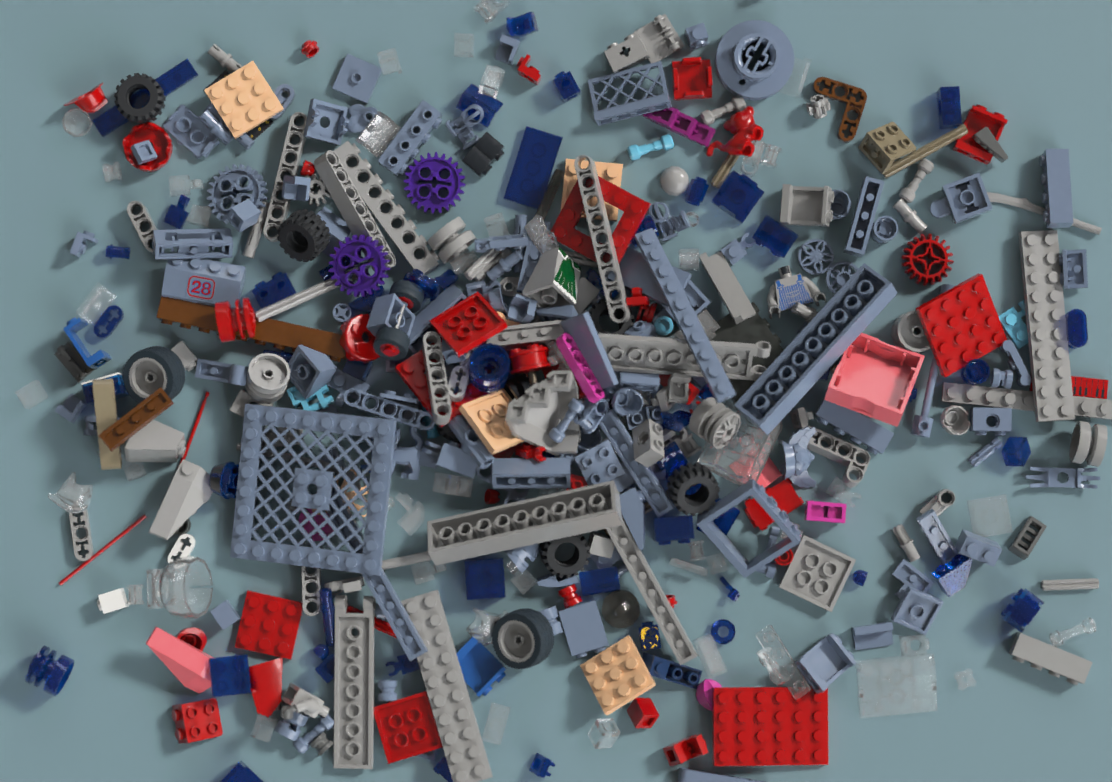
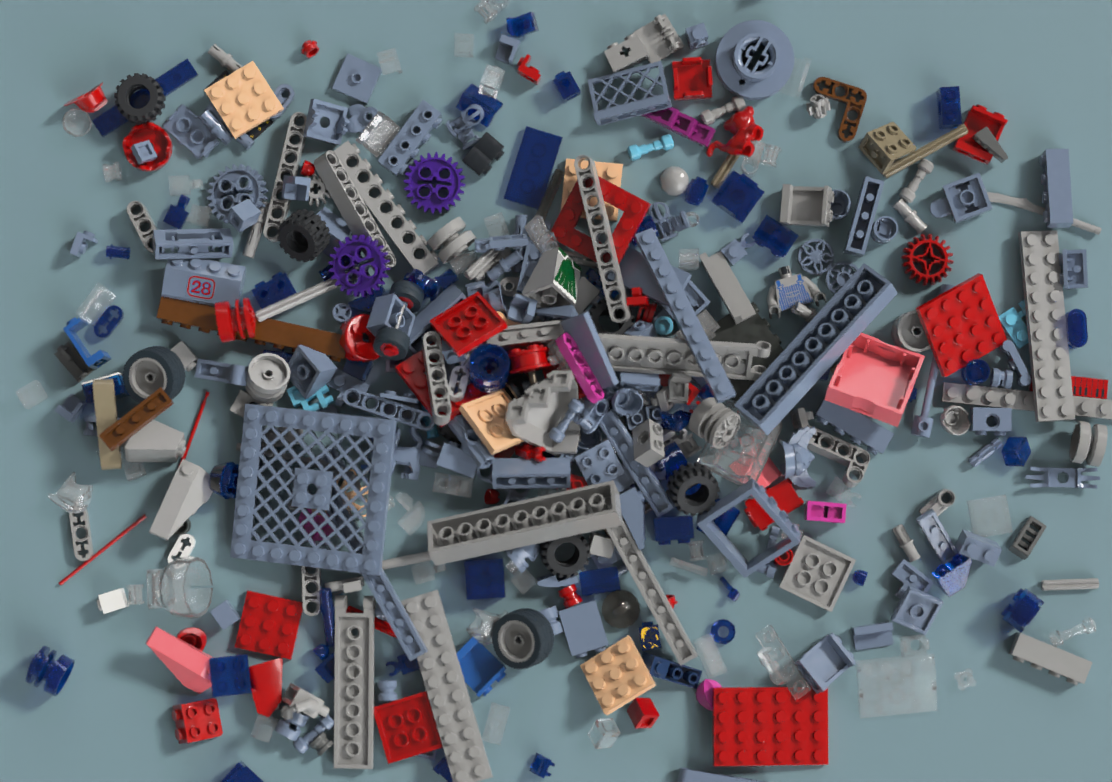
(685, 749): red brick -> none

